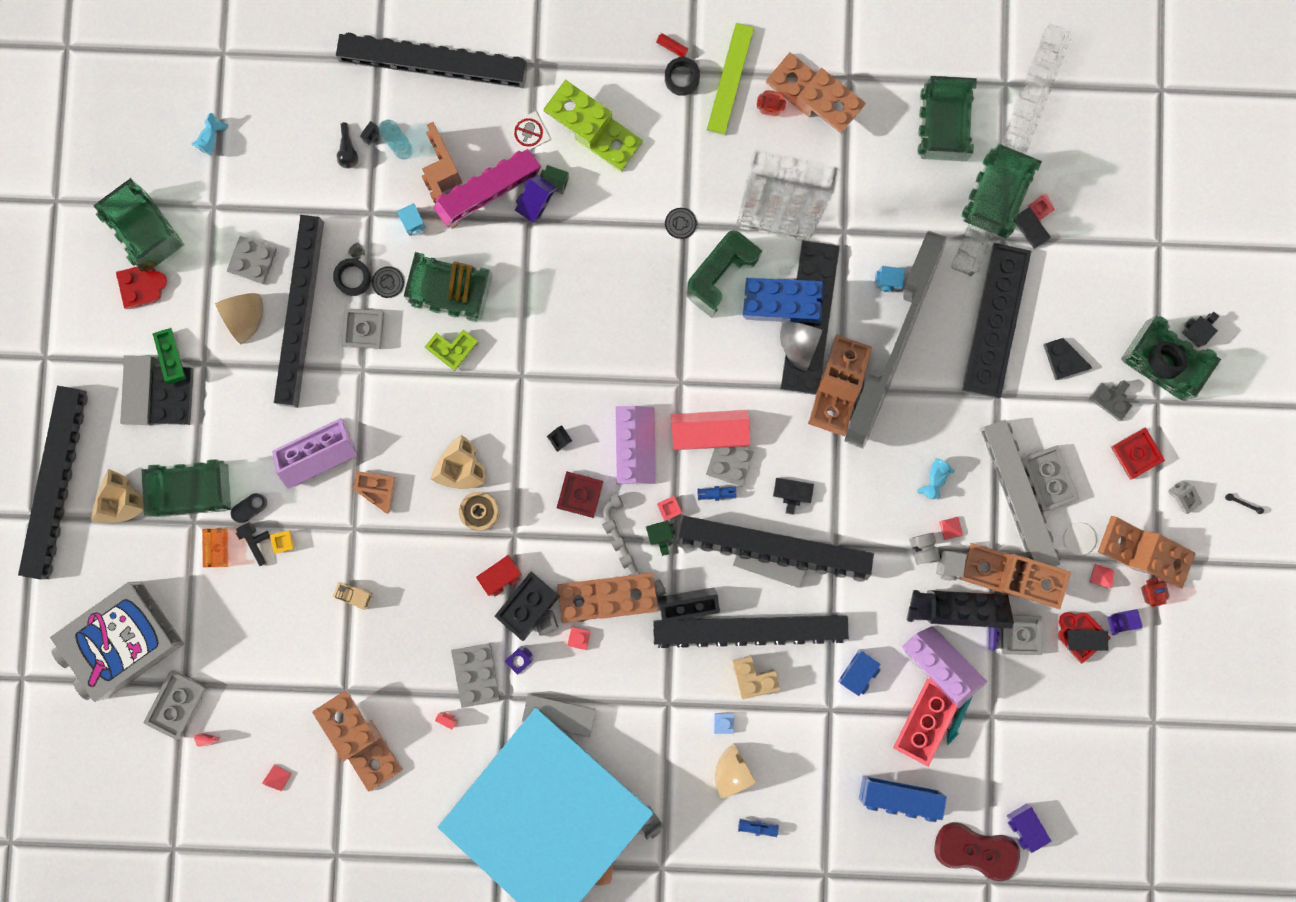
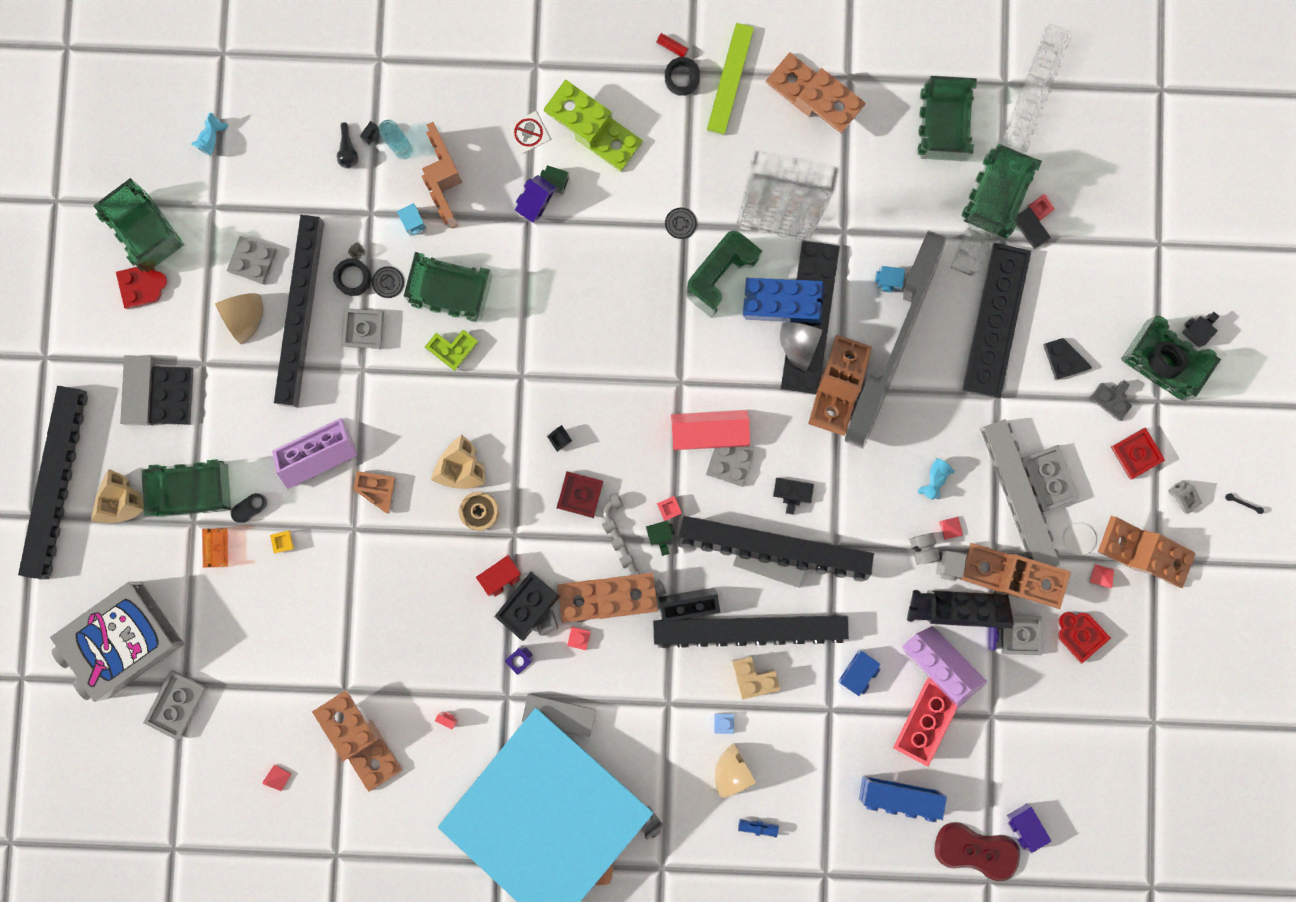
(169, 356): green plate -> none
(204, 739): coral slope -> none
(246, 531): black piece -> none
(353, 595): tan leg -> none
(431, 60): black brick -> none
(457, 296): pearl gold tile -> none
(475, 675): light grey plate -> none
(486, 187): dark pink brick -> none
(635, 445): lavender slope -> none
(716, 493): blue pin -> none
(771, 103): clear red head -> none
(952, 732): teal piece -> none
(1087, 640): black tile -> none
(1125, 621): dark purple bracket -> none
(1155, 592): clear red head -> none

